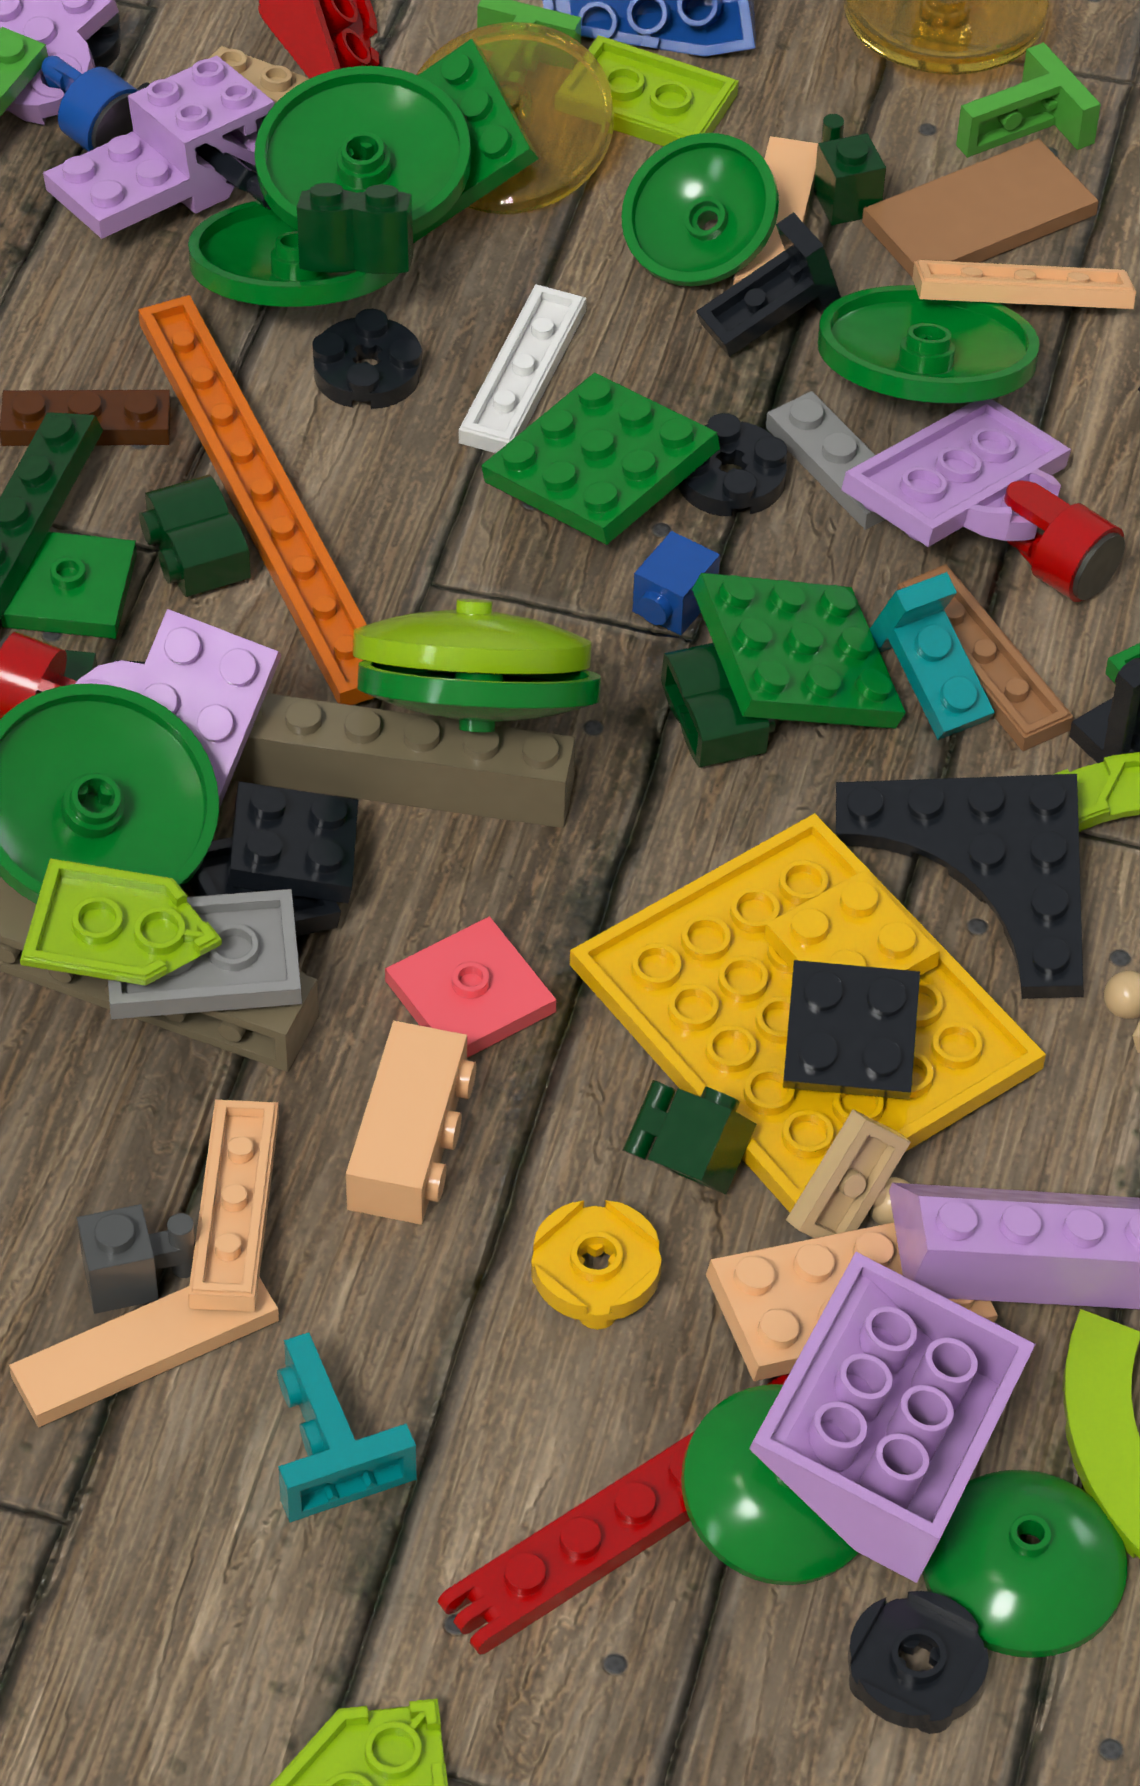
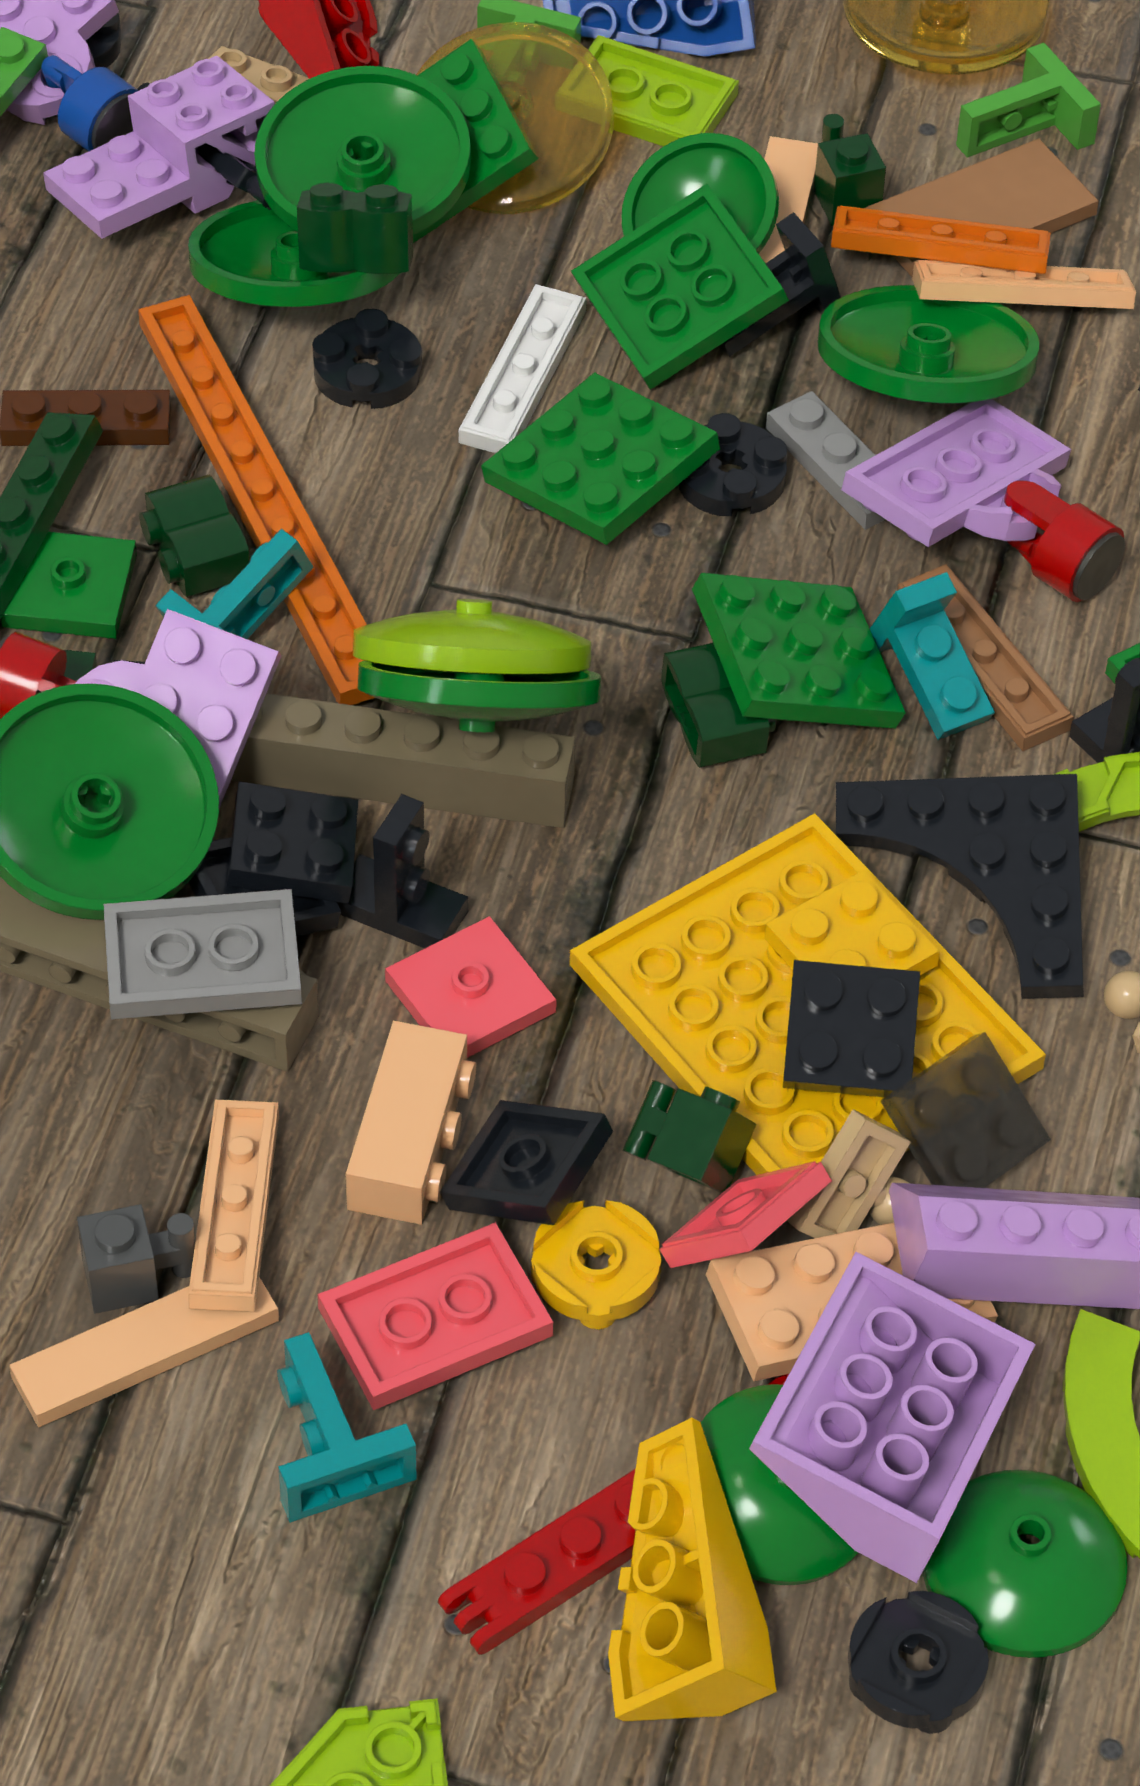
(113, 924): lime tile -> none
(254, 593): none -> teal bracket
(395, 887): none -> black bracket
(434, 1315): none -> coral plate
(526, 1162): none -> black plate
(666, 582): blue brick -> none
(679, 286): none -> green plate
(691, 1613): none -> yellow wedge
(745, 1214): none -> coral plate
(941, 239): none -> orange tile
(966, 1117): none -> clear smoke plate

